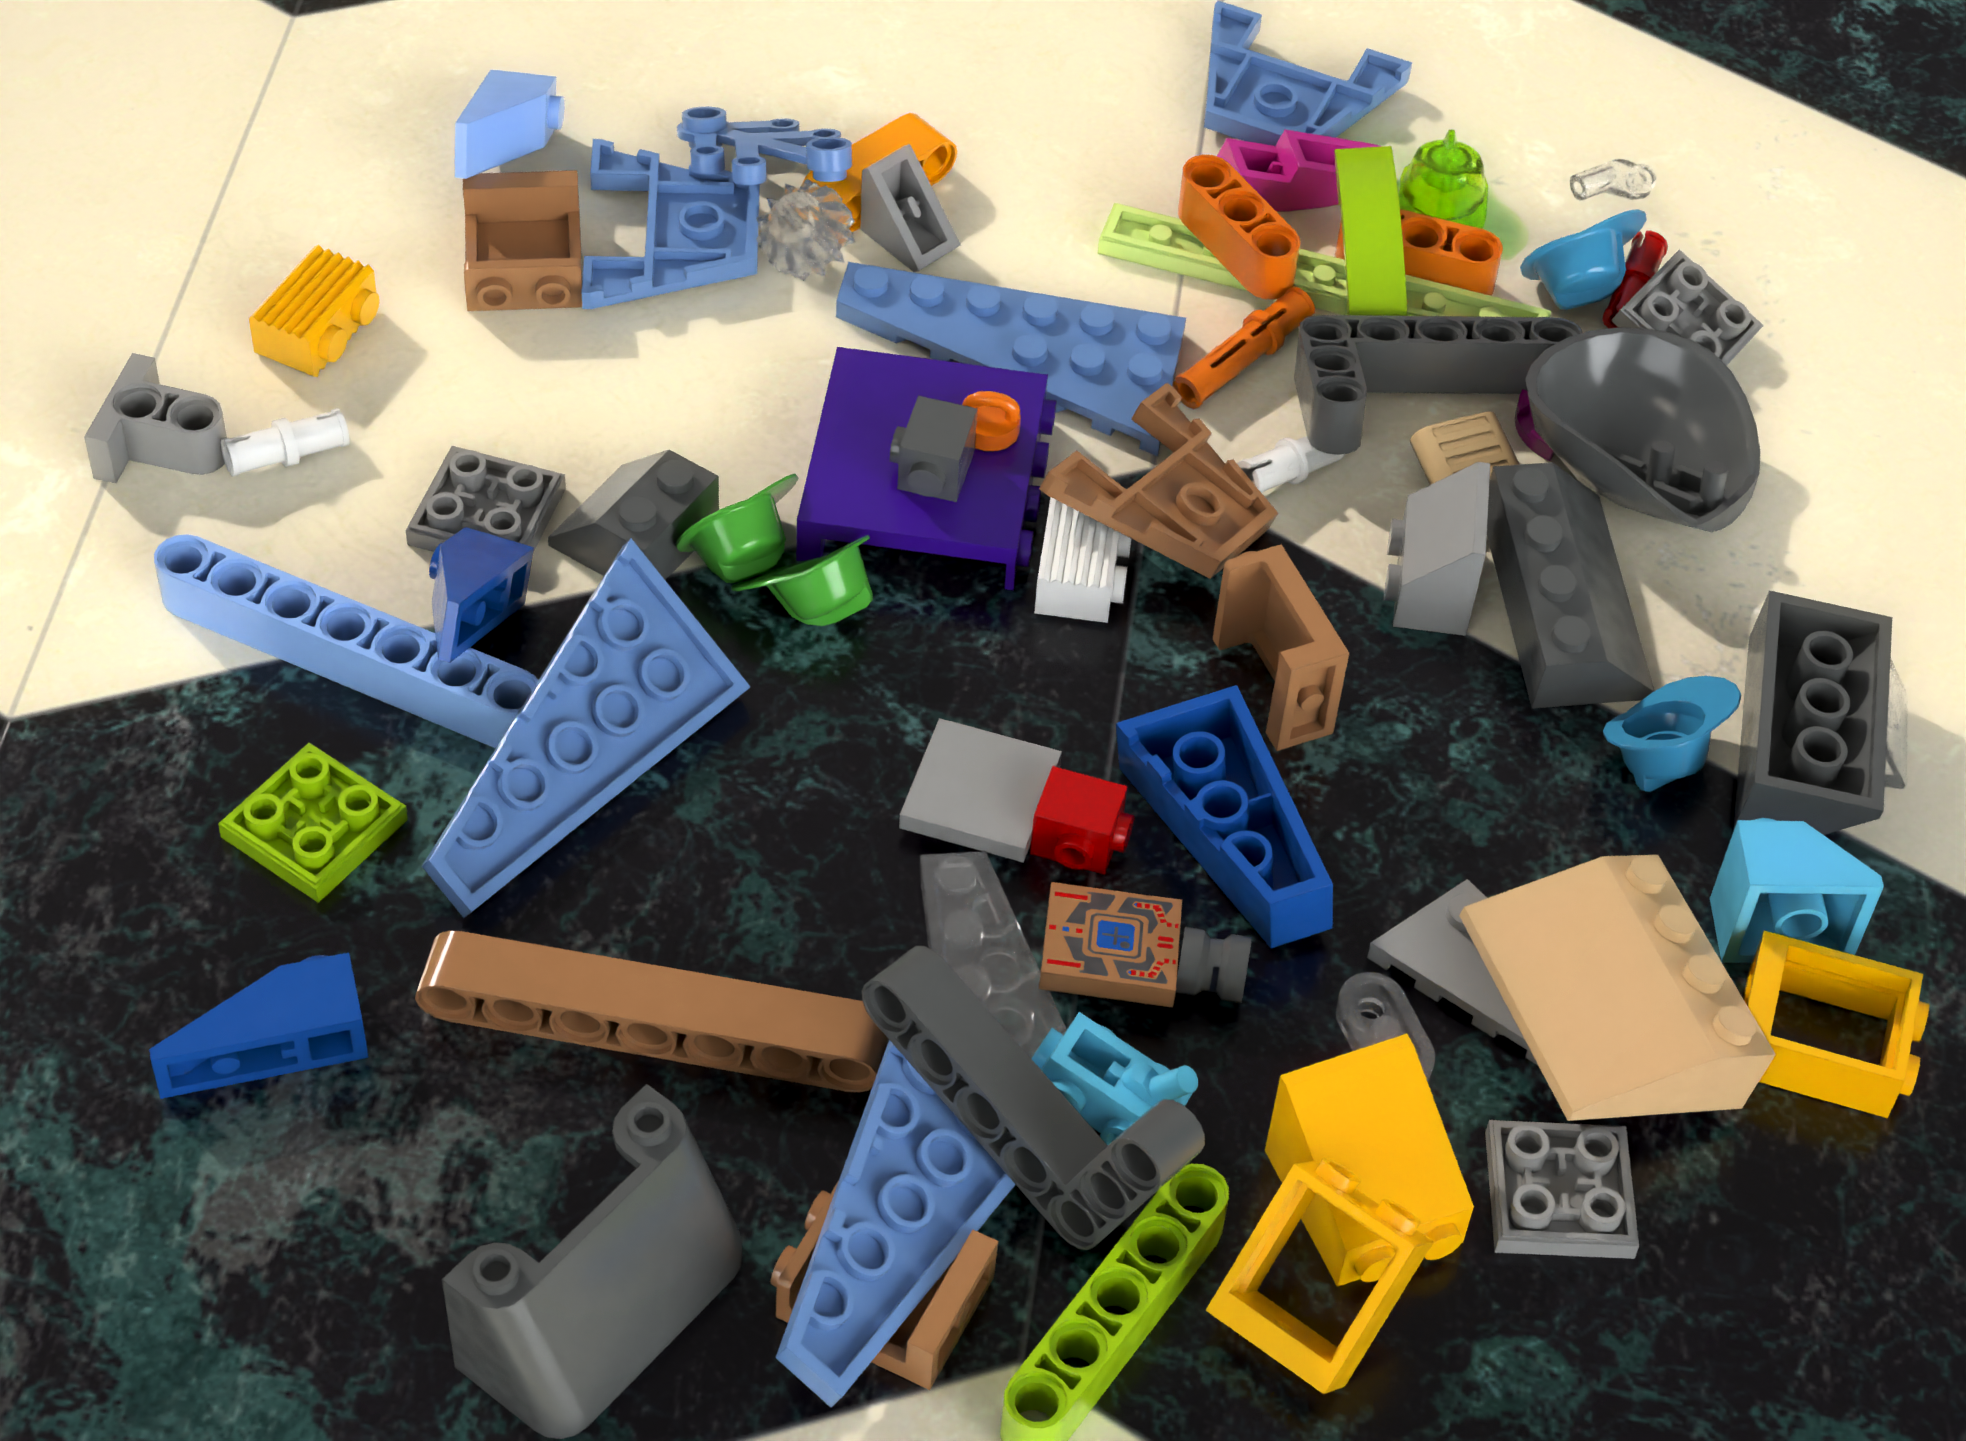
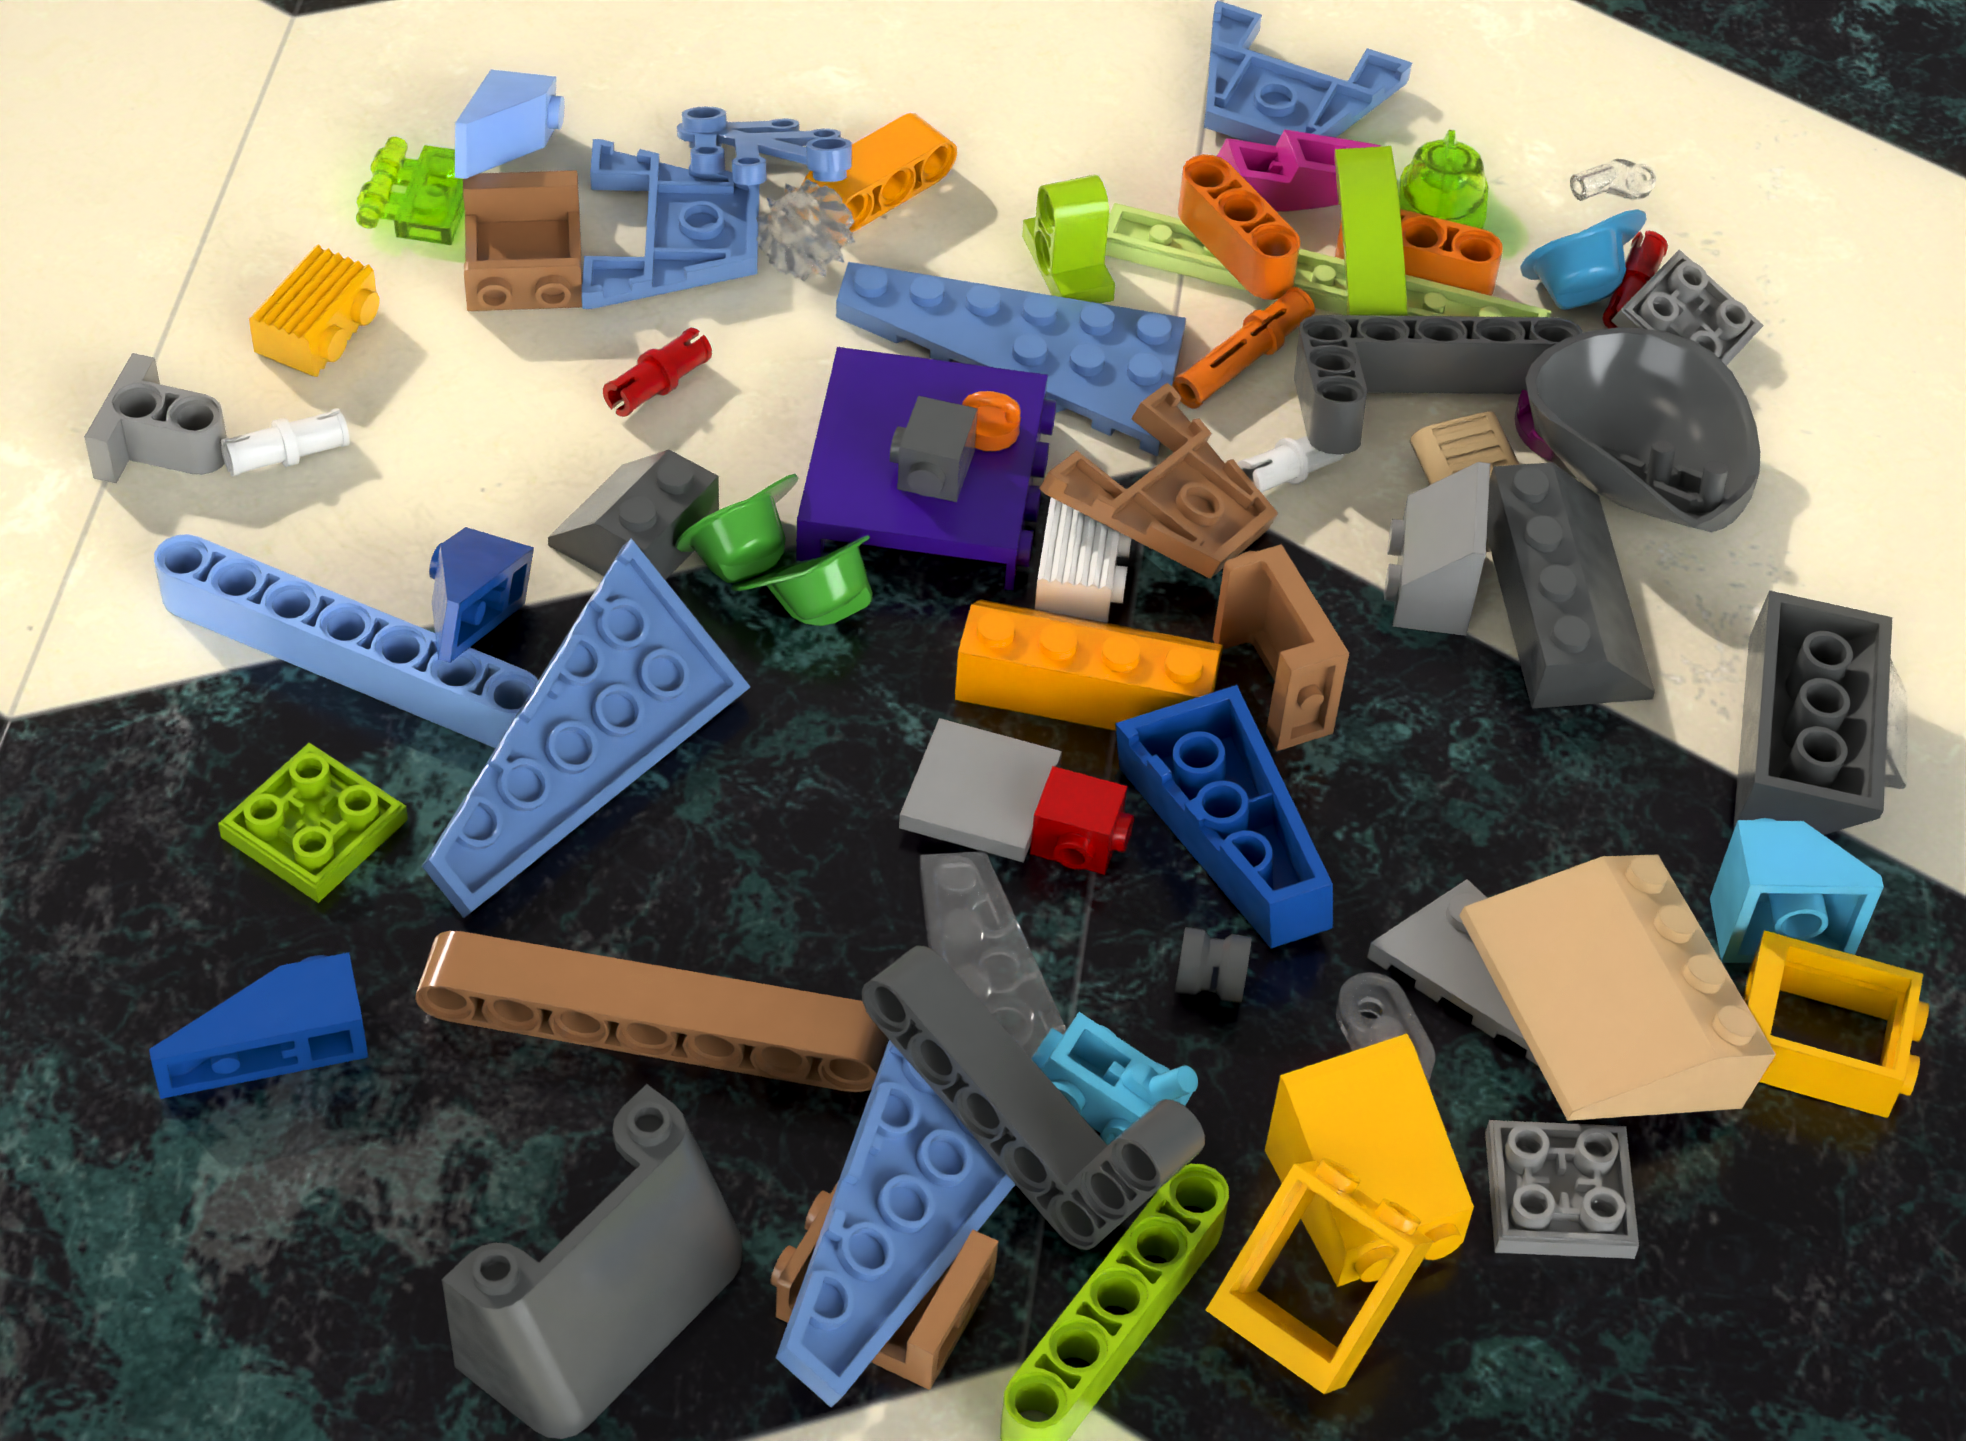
(432, 199): none -> clear neon green plate
(485, 496): light grey tile -> none
(657, 372): none -> red pin
(904, 211): light grey slope -> none
(1071, 239): none -> lime tile
(1077, 666): none -> light orange slope
(1111, 944): medium nougat tile -> none
(1672, 728): dark azure piece -> none

